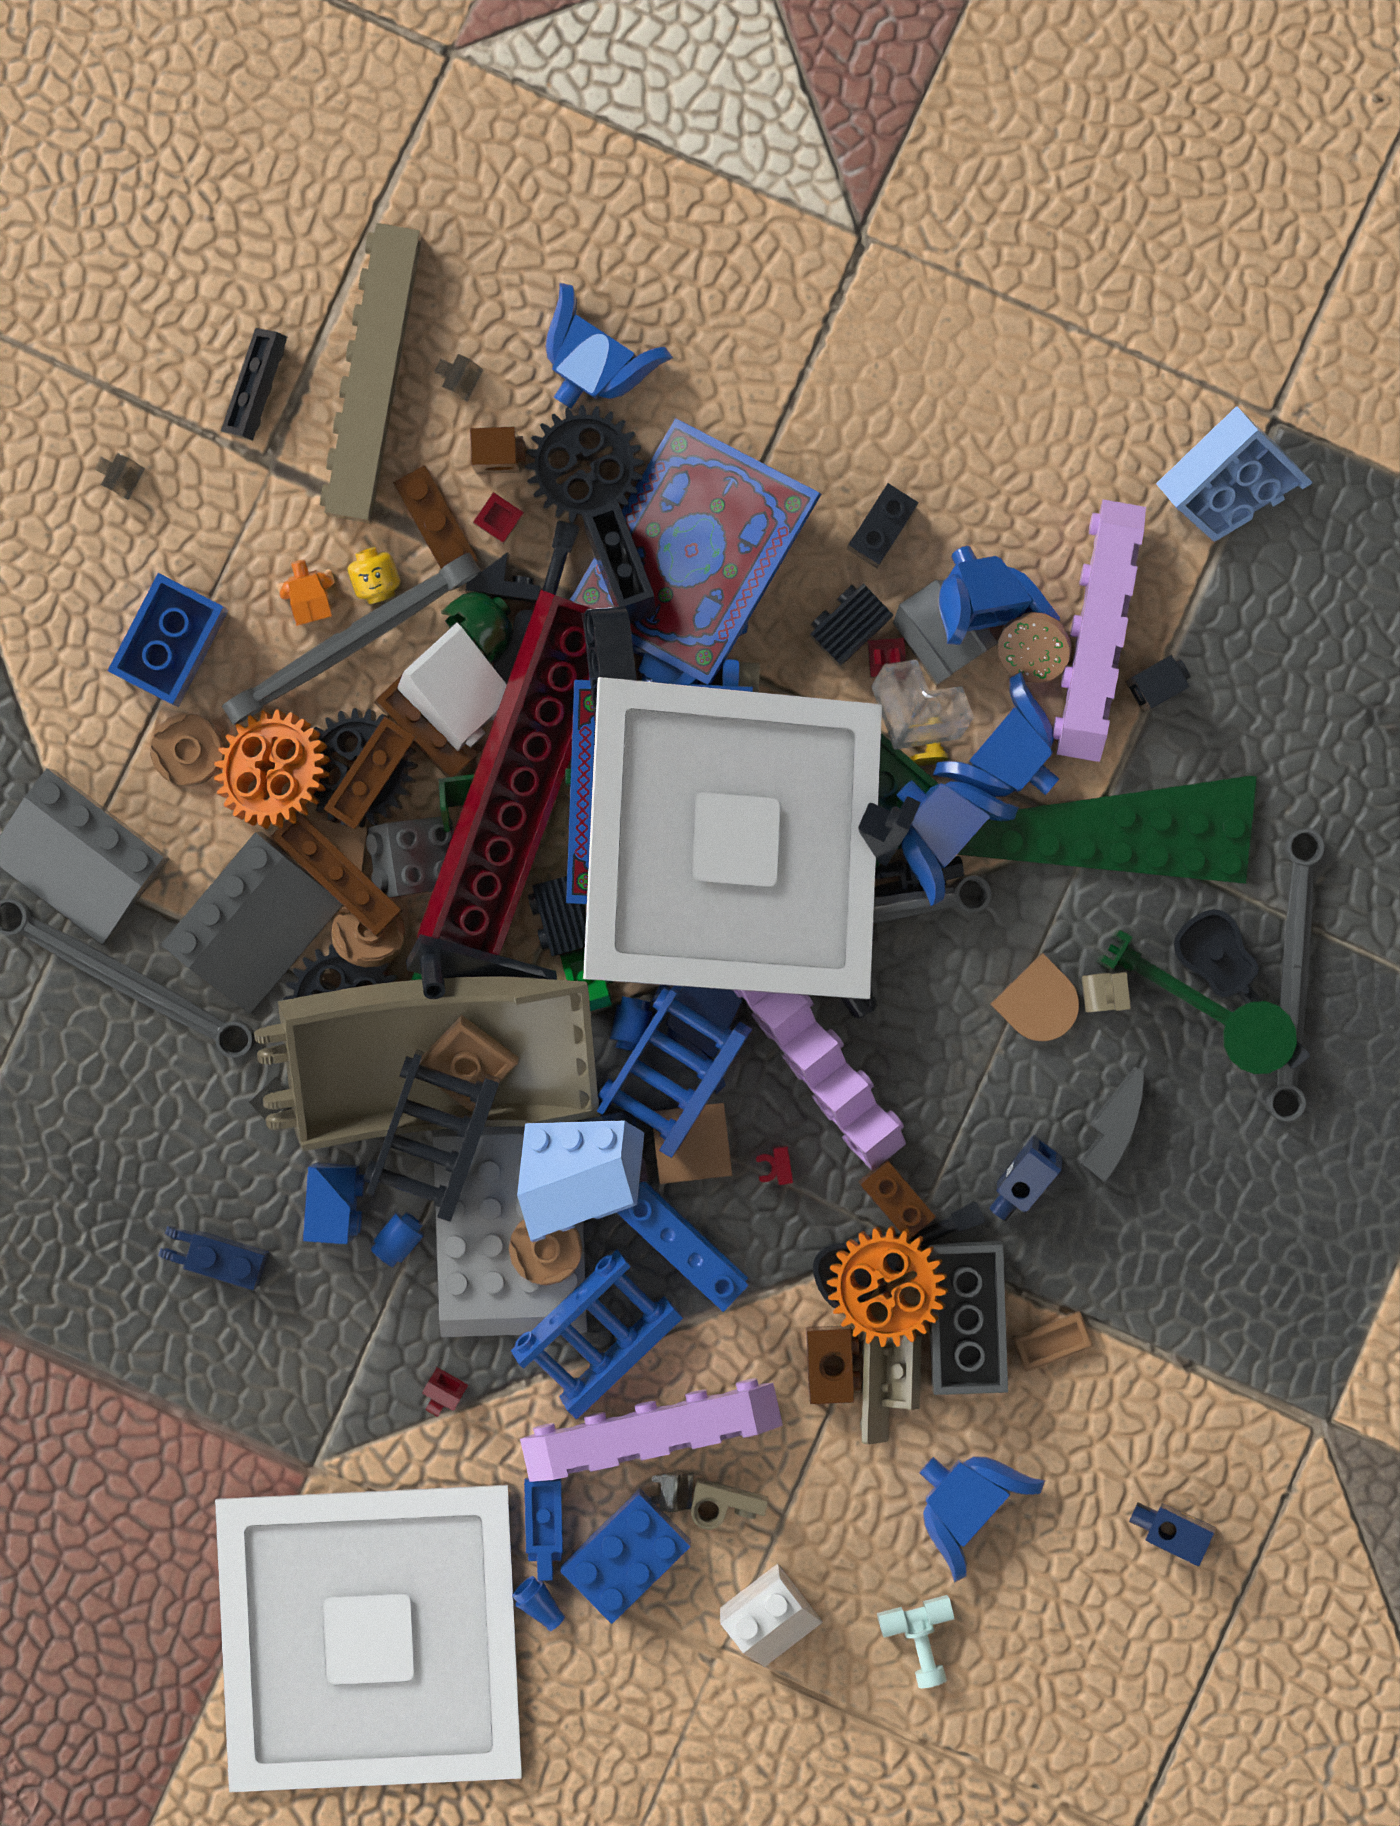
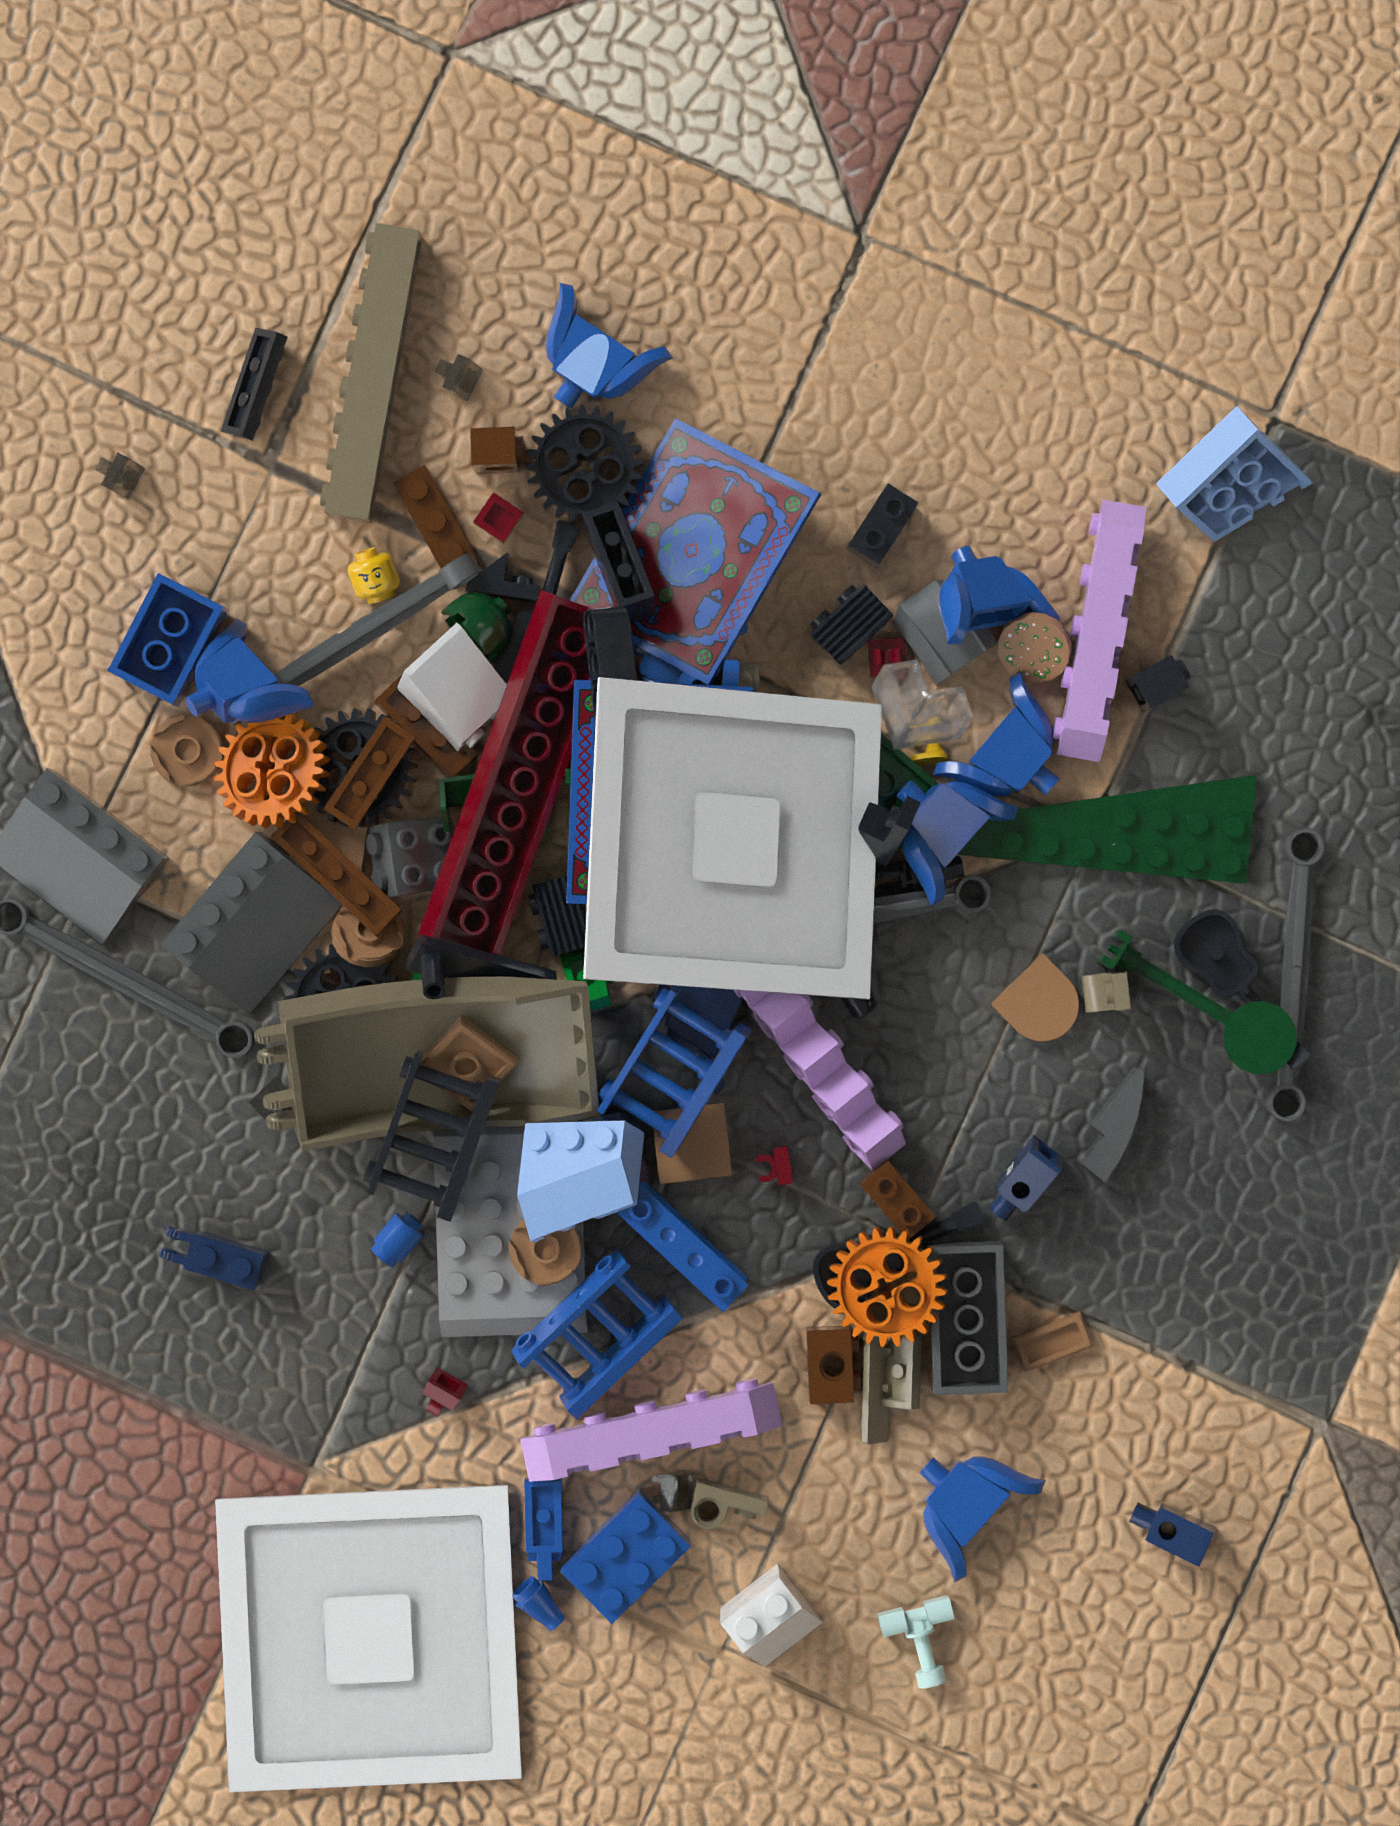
(239, 684): none -> blue torso
(307, 593): orange piece -> none
(333, 1203): blue slope -> none
(630, 1022): blue brick -> none

